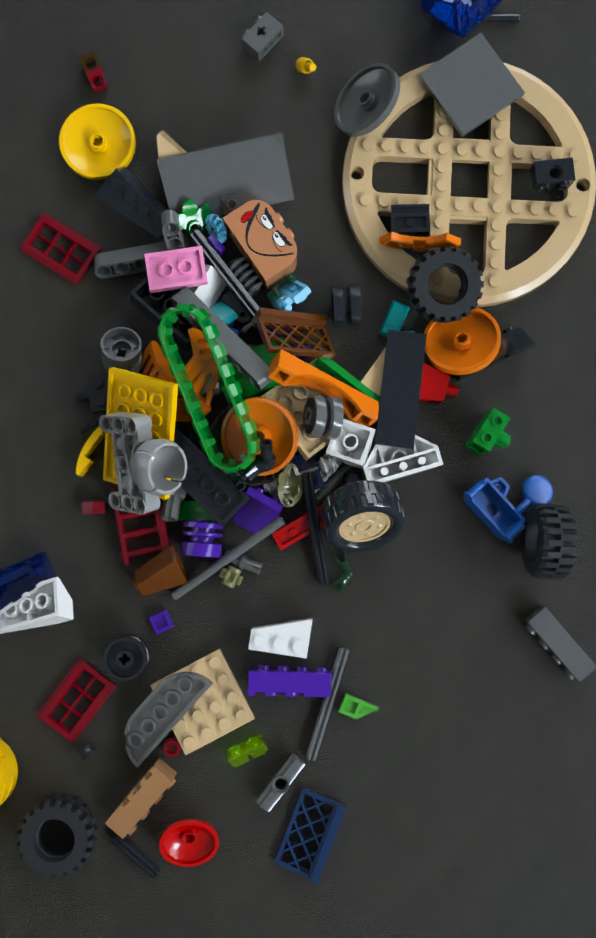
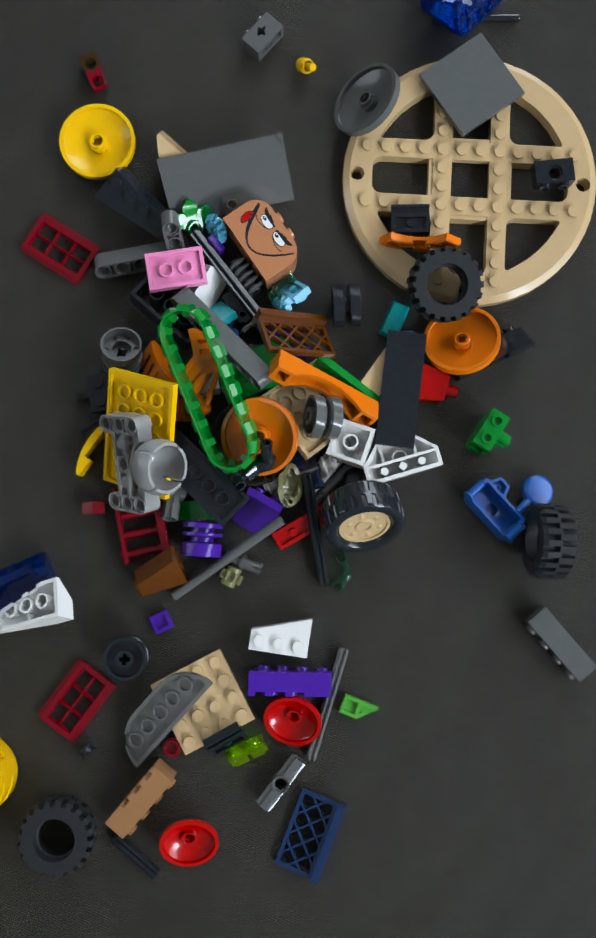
(225, 739): none -> black plate
(292, 720): none -> red dish

